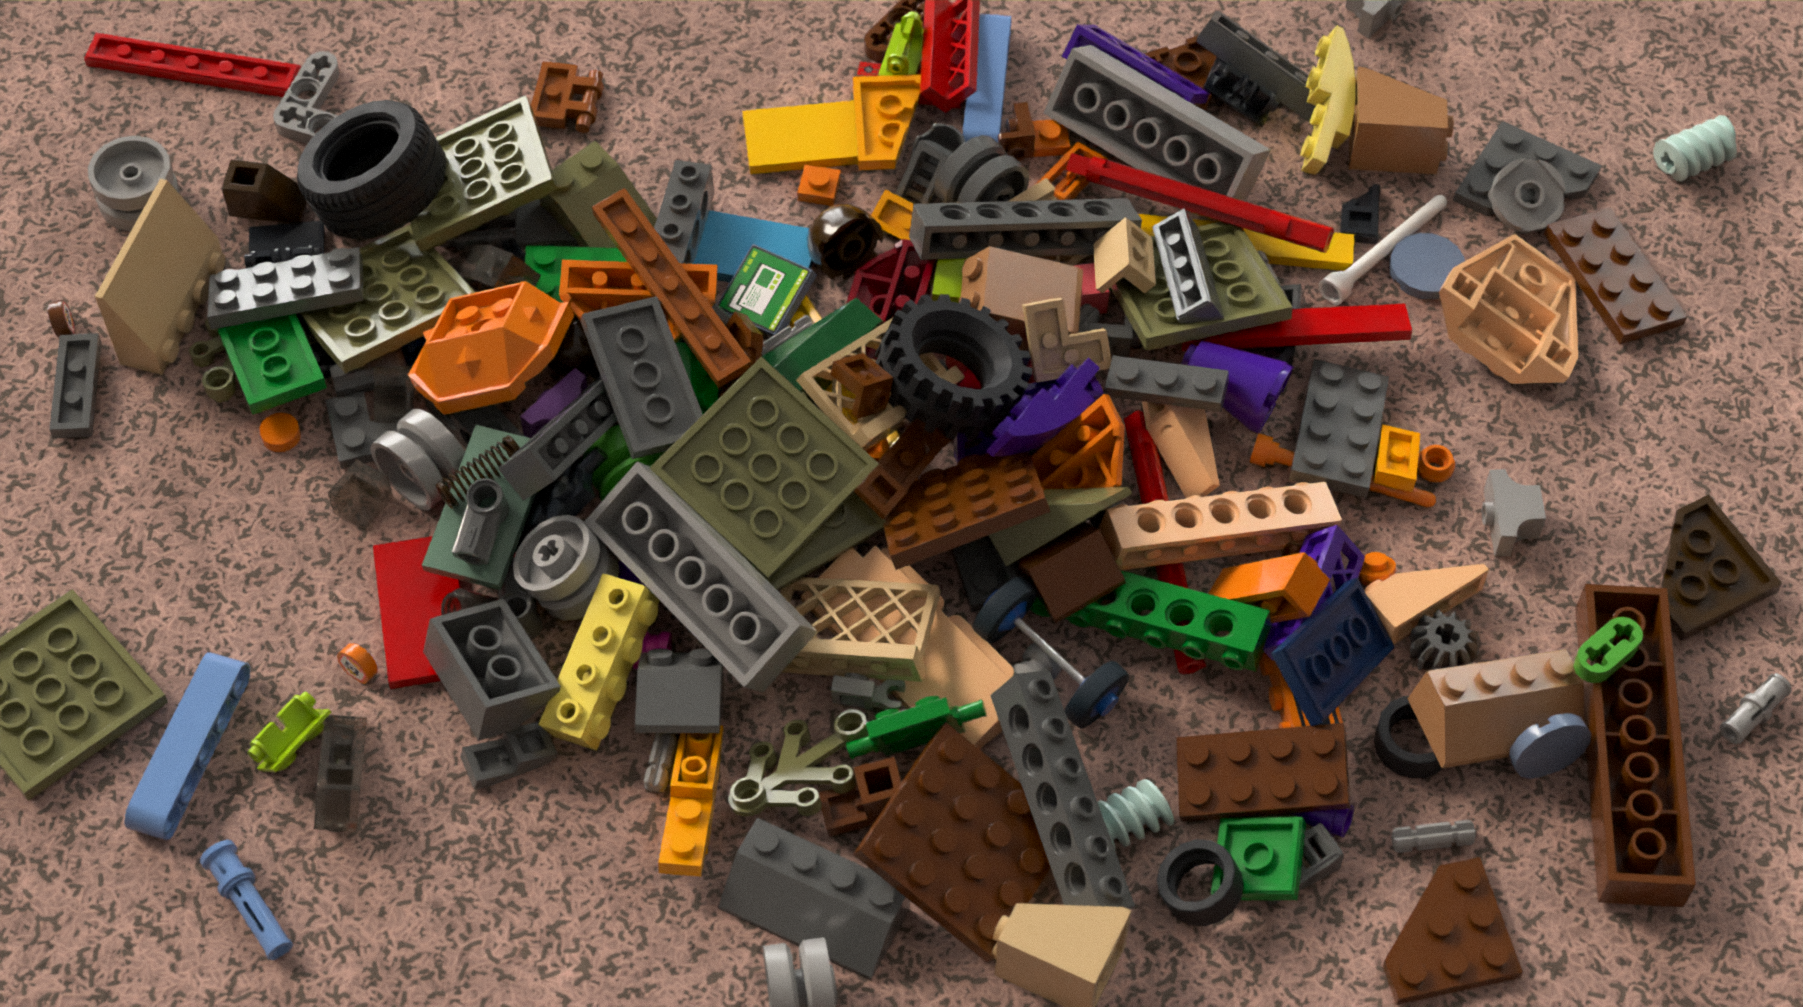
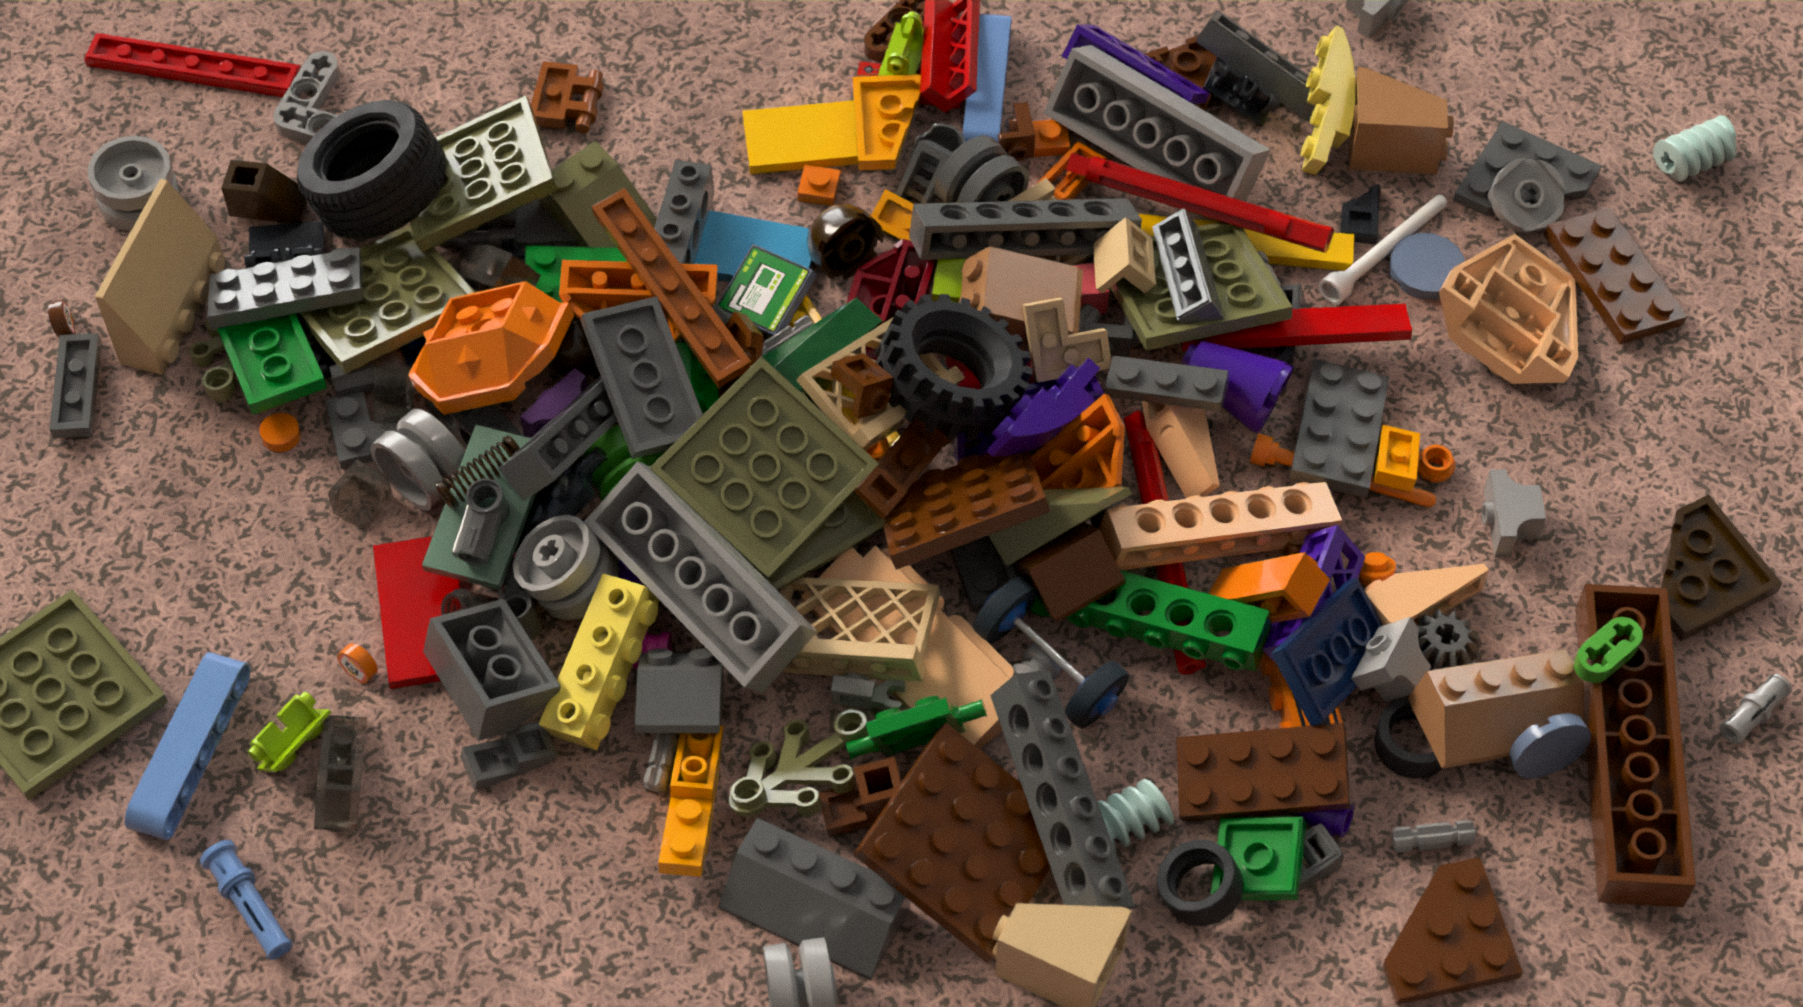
(1392, 661): none -> light grey brick

